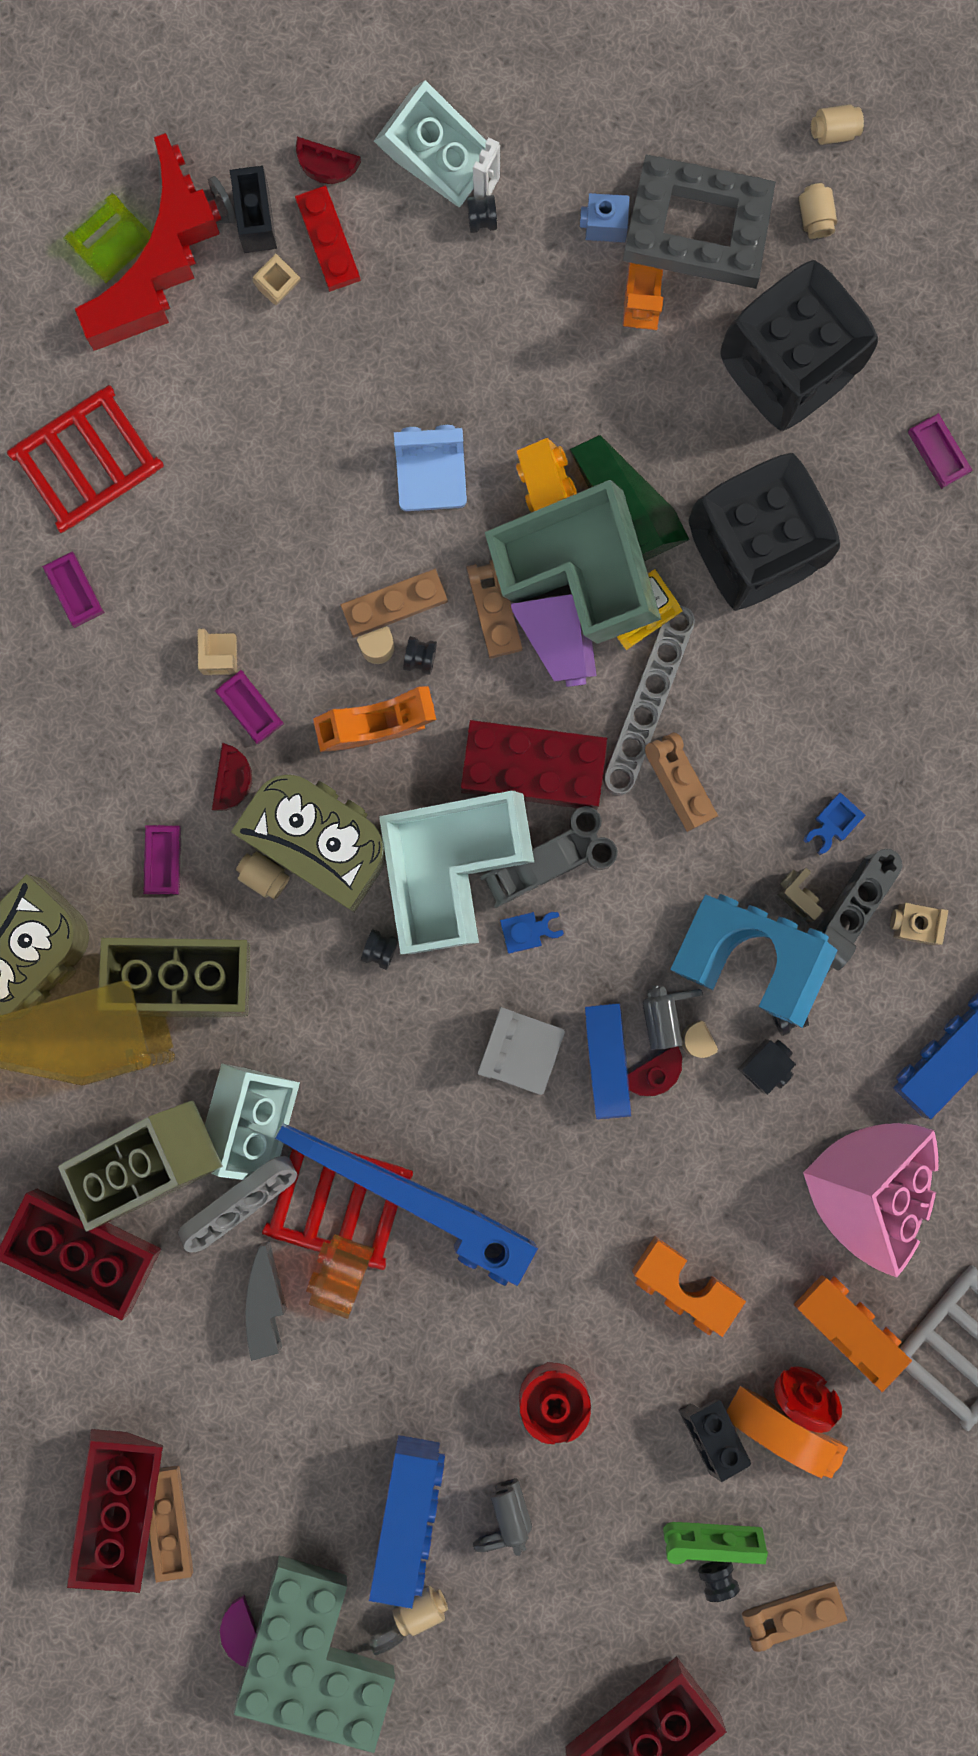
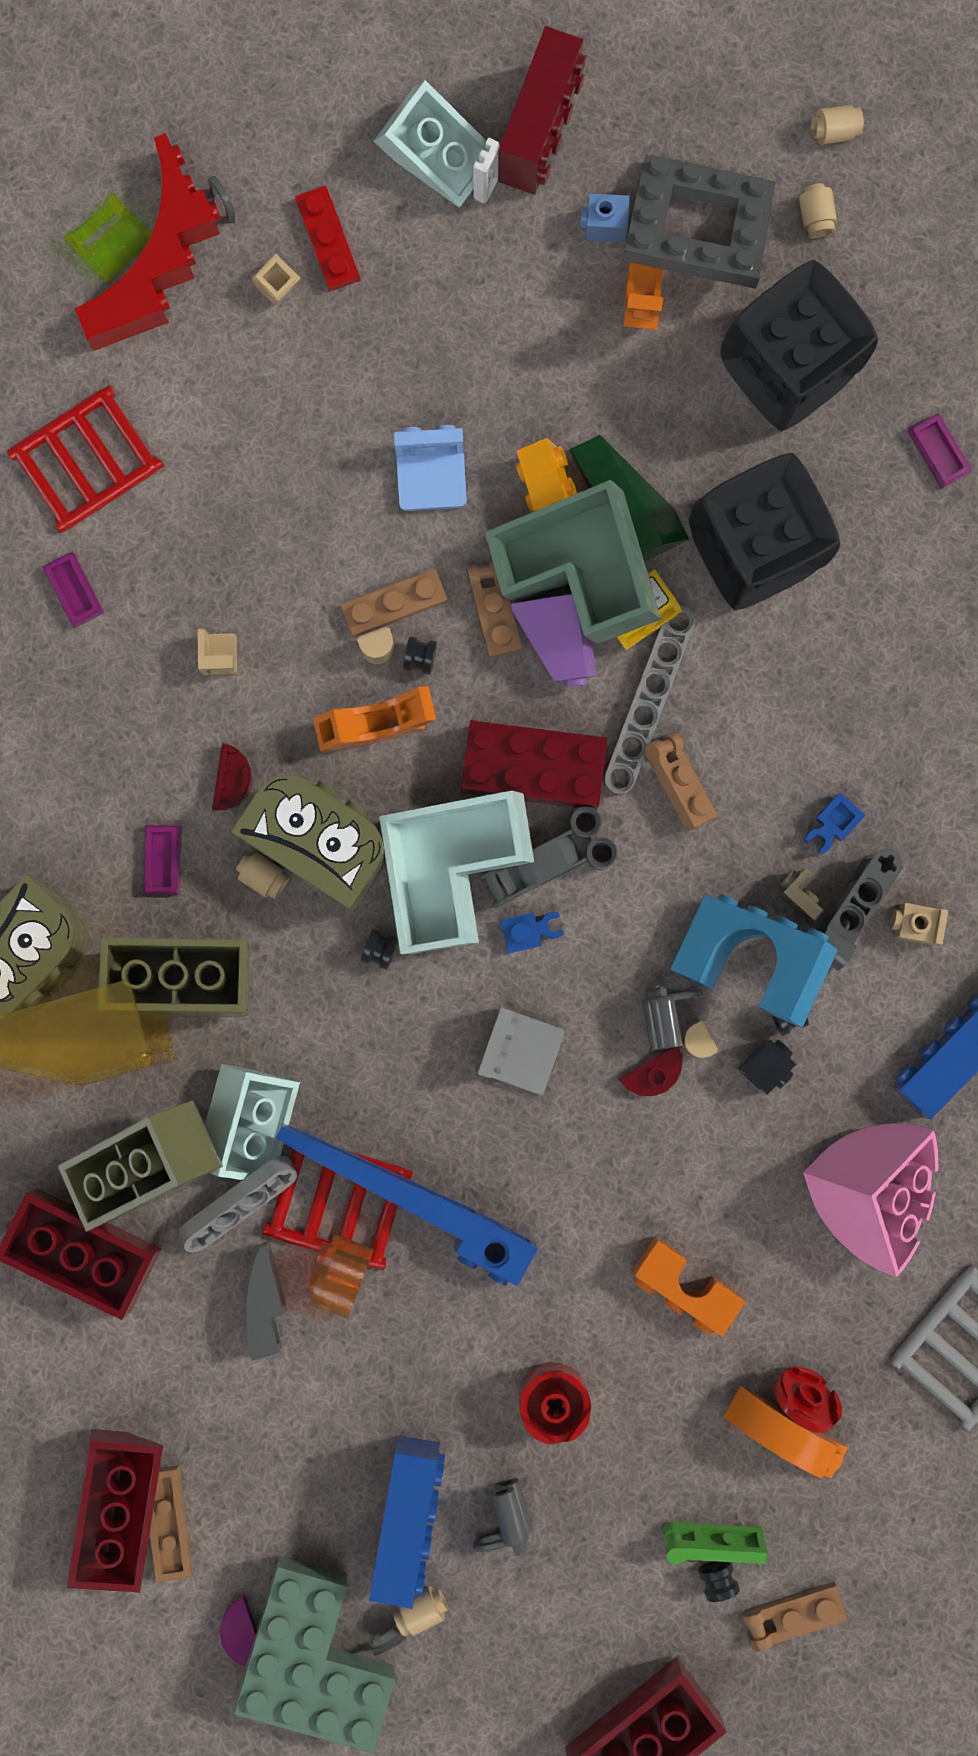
(249, 707): magenta tile -> none
(253, 209): black brick -> none
(324, 162): dark red plate -> none
(482, 213): black wheel -> none
(541, 111): none -> dark red brick
(608, 1061): blue slope -> none
(715, 1439): black bracket -> none
(853, 1331): orange wedge -> none

